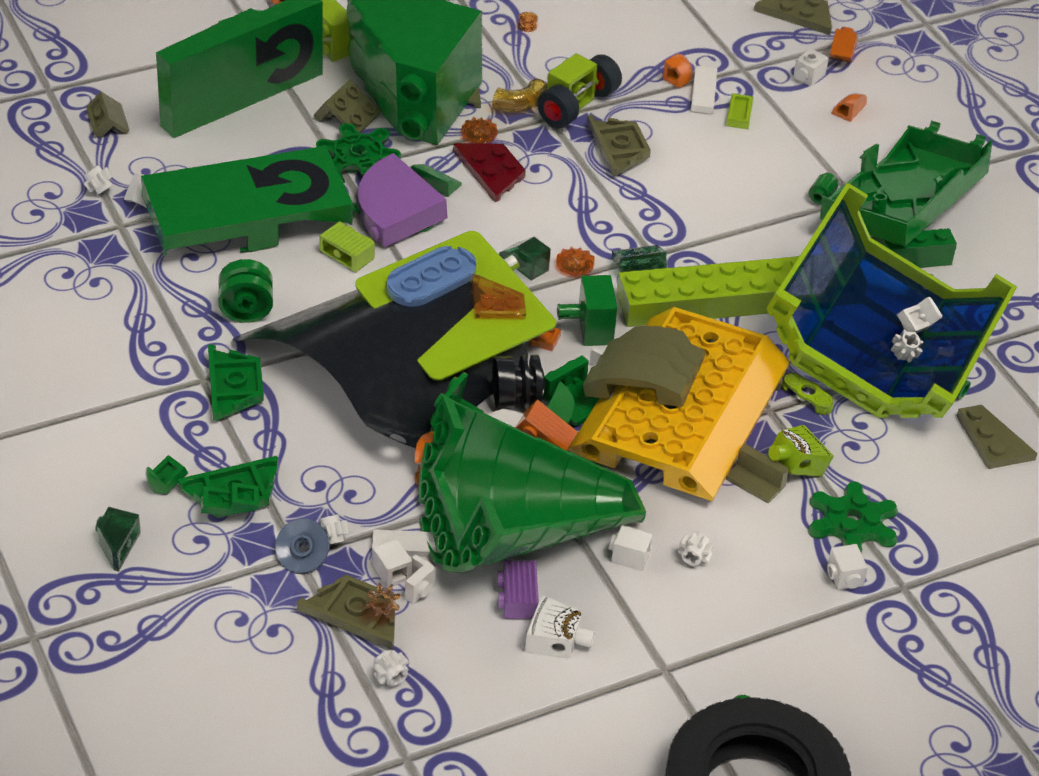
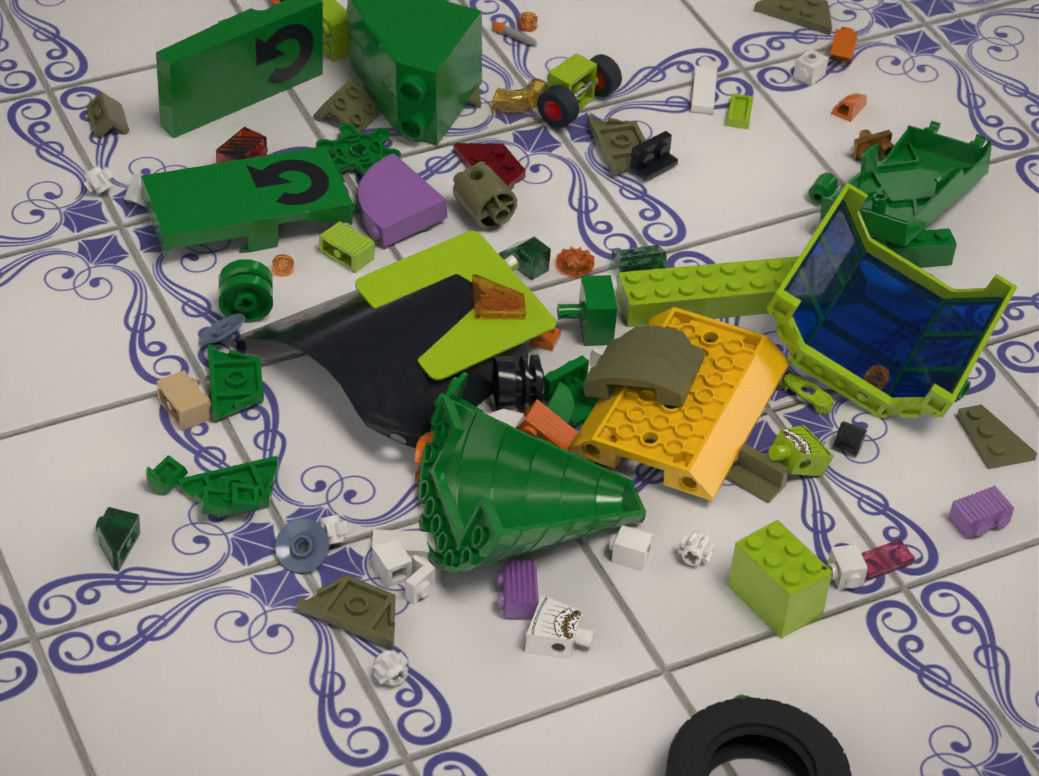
(183, 400): none -> tan brick
(223, 330): none -> sand blue dish
(242, 145): none -> clear red brick
(279, 265): none -> clear orange bush
(379, 607): clear orange gear -> none
(431, 276): medium blue tile -> none
(439, 181): green slope -> none
(472, 133): clear orange gear -> none
(484, 196): none -> olive cylinder
(502, 28): none -> light grey piece
(652, 156): none -> black bracket
(677, 70): orange brick -> none
(779, 578): none -> lime container
(848, 529): green plate -> none
(850, 438): none -> black tile
(867, 140): none -> pearl gold hips
(880, 371): none -> clear orange bush
(887, 559): none -> clear pink tile
(907, 346): white gear -> none
(920, 316): white bracket -> none
(981, 512): none -> medium lavender brick

